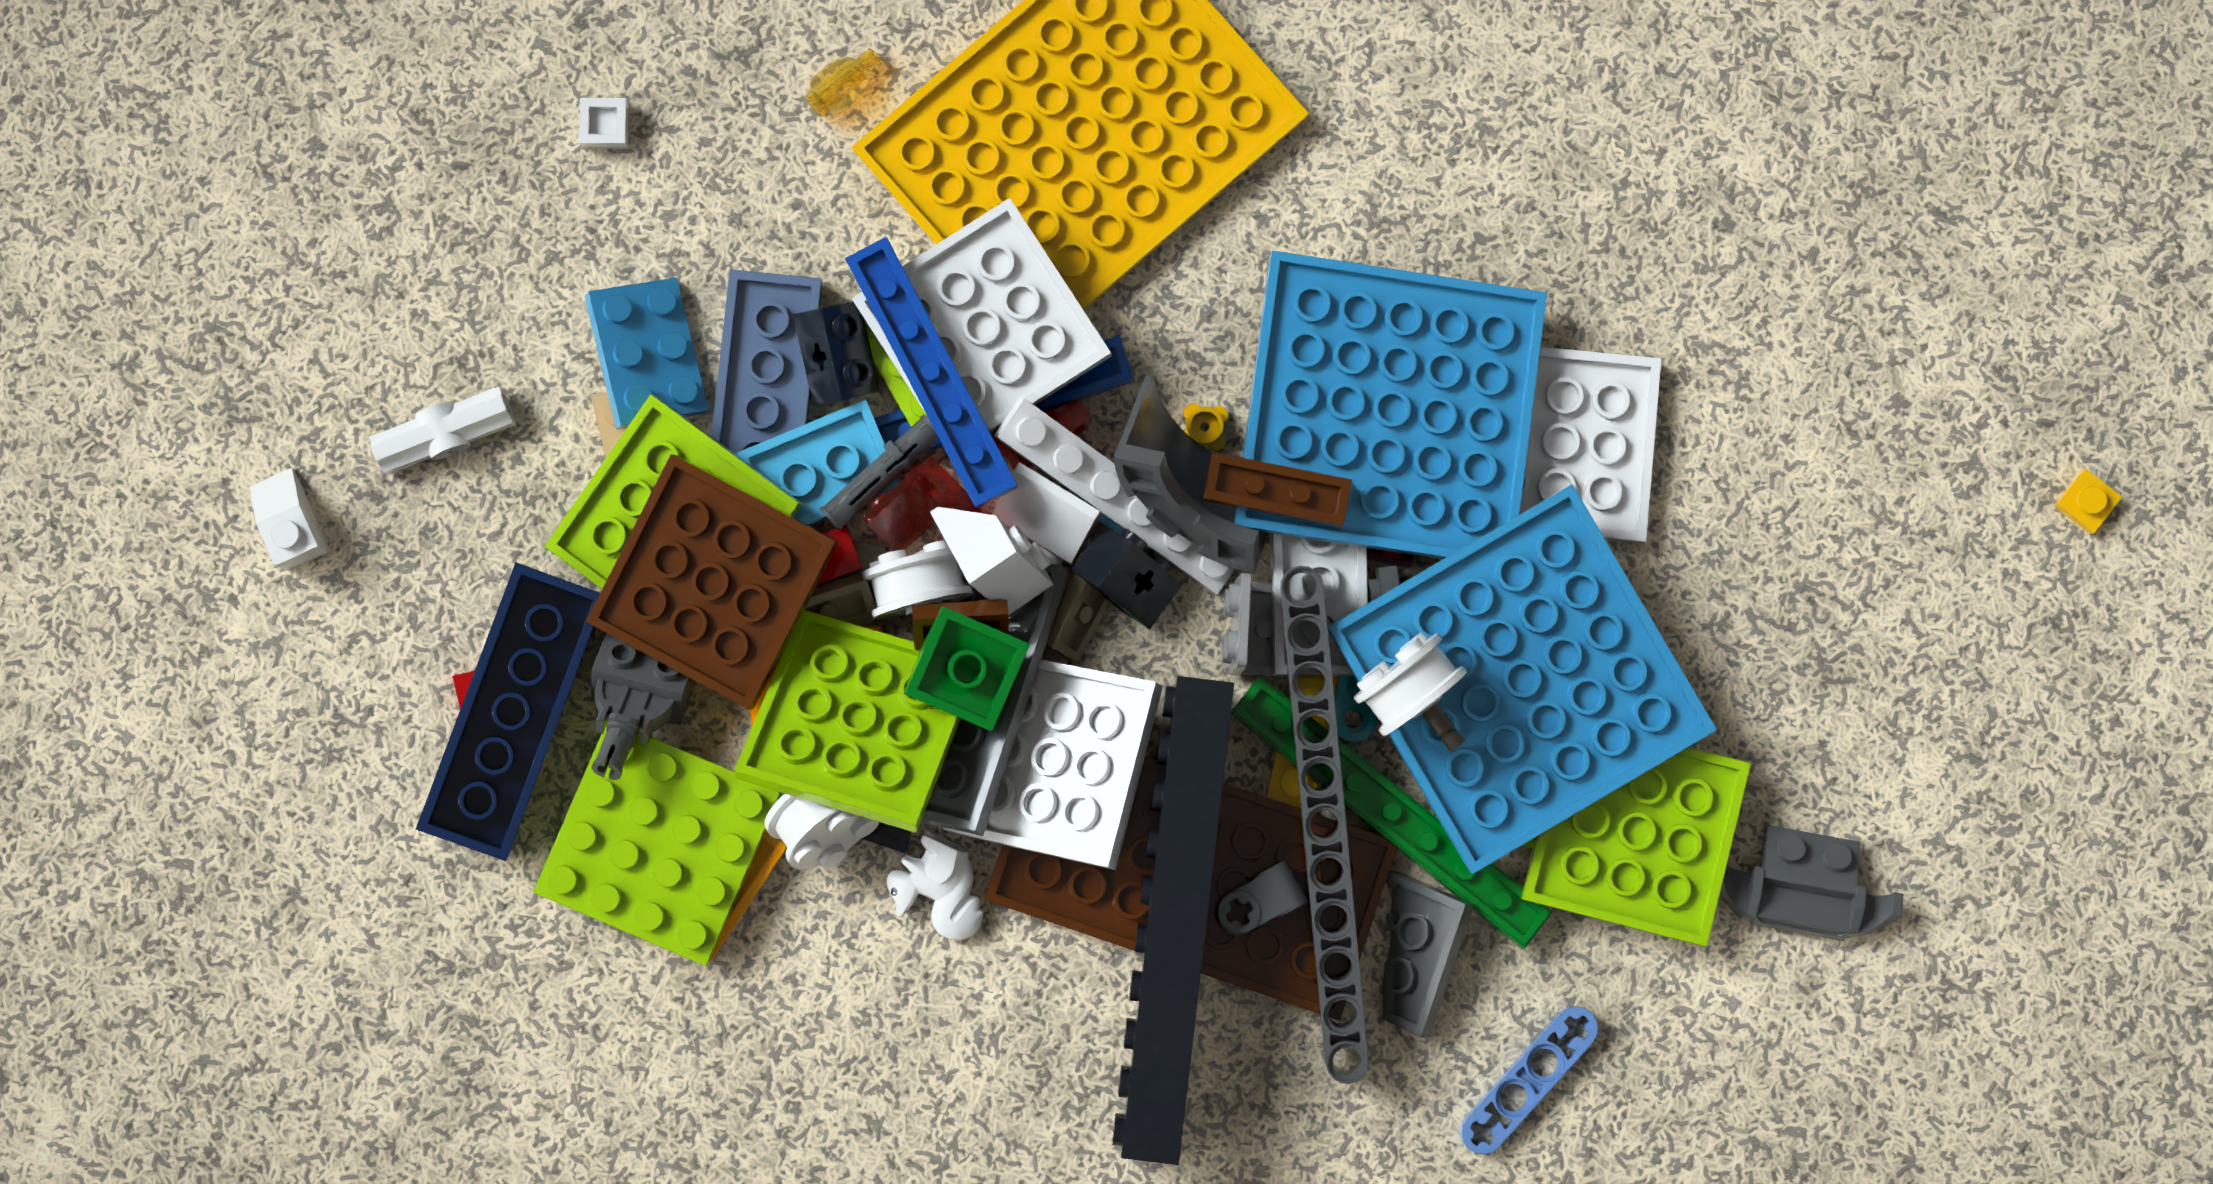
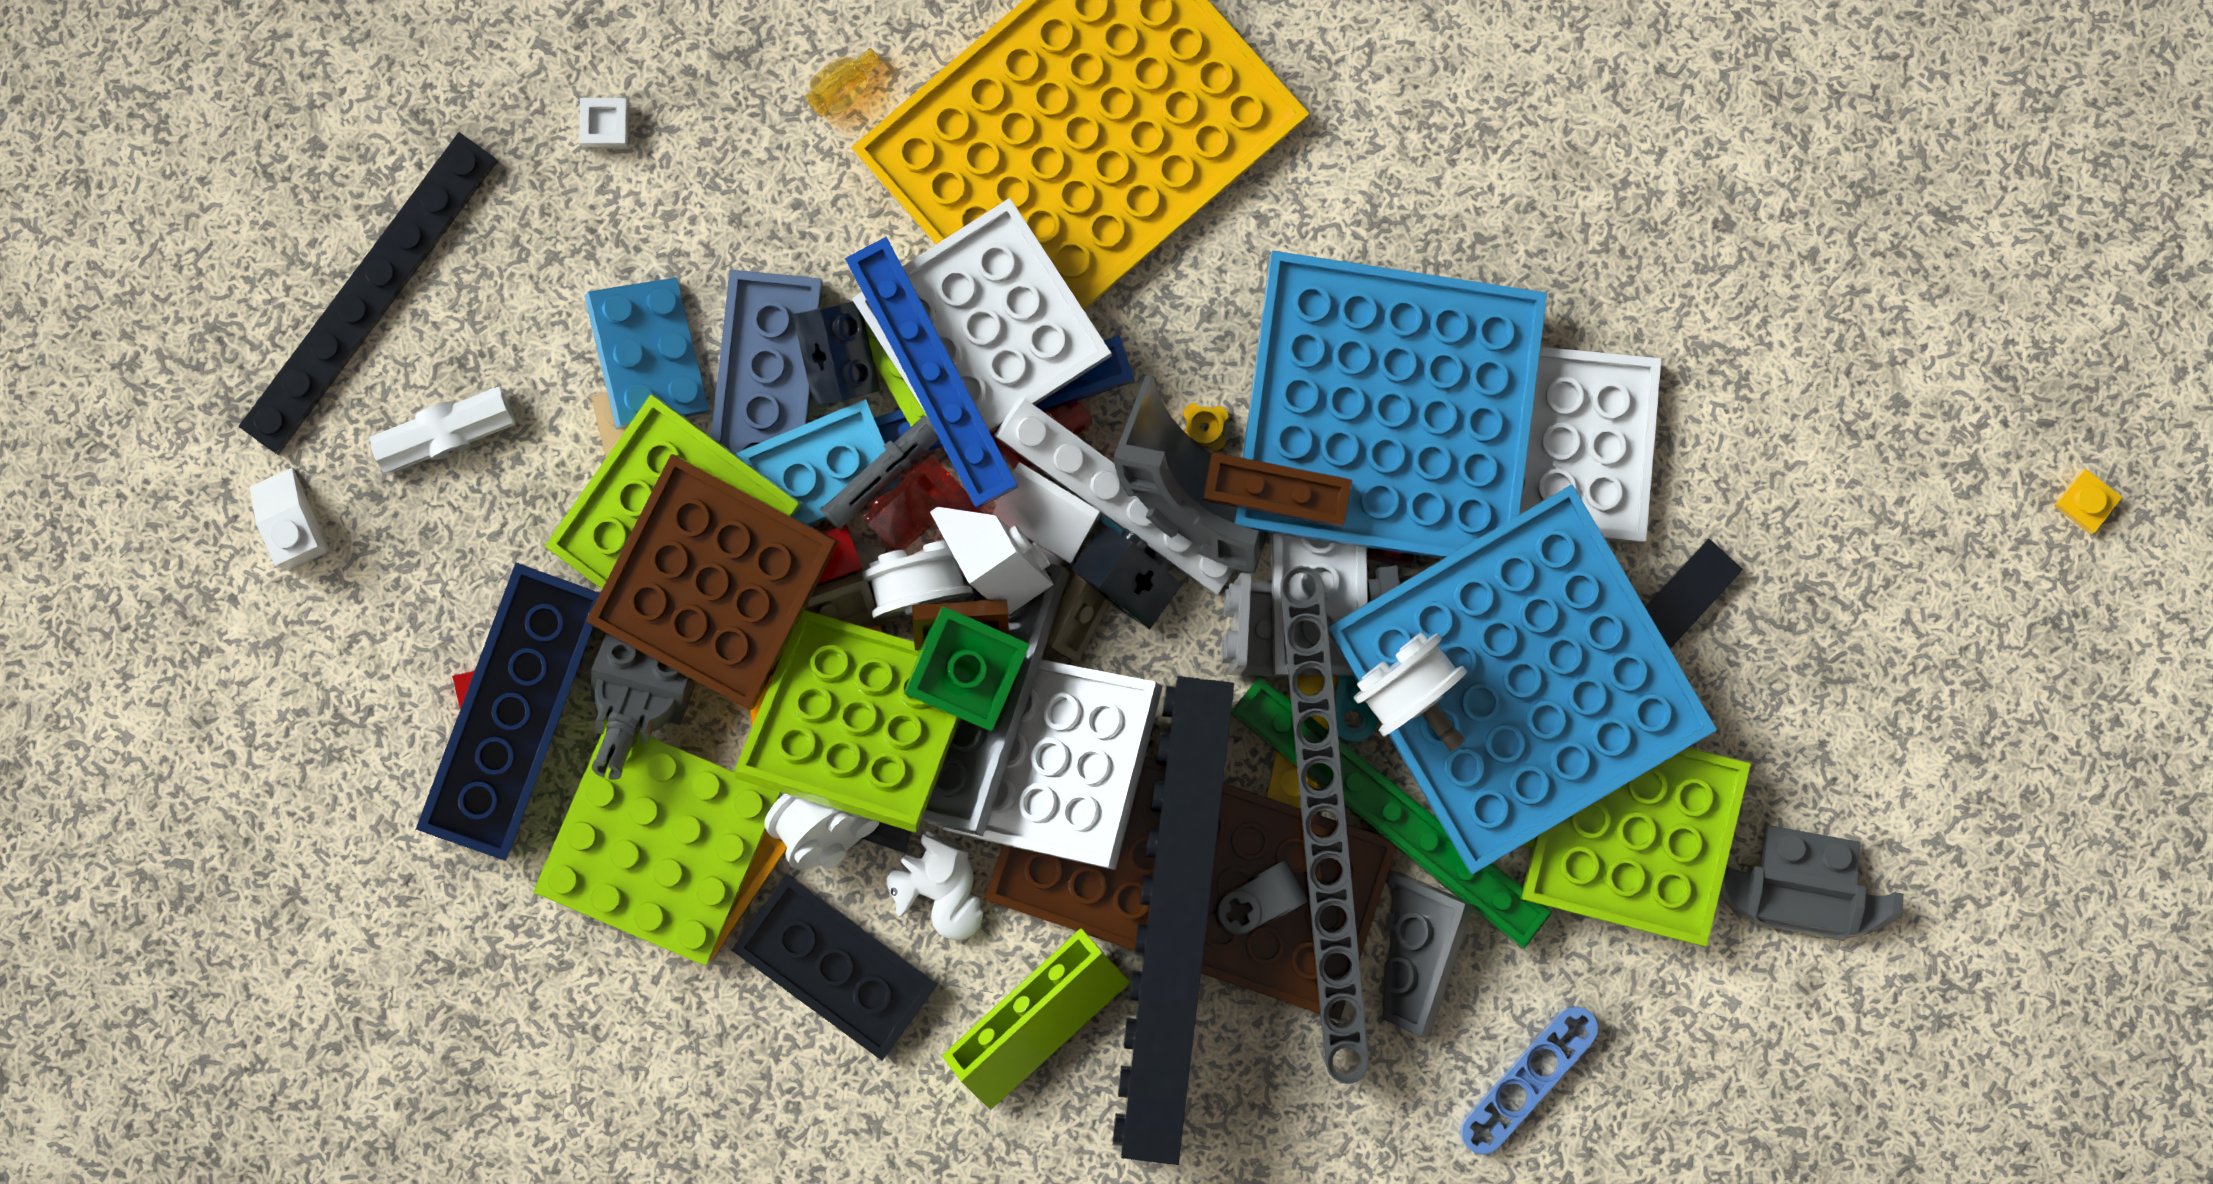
(368, 293): none -> black plate
(834, 967): none -> black plate
(1035, 1019): none -> lime brick
(1691, 591): none -> black tile

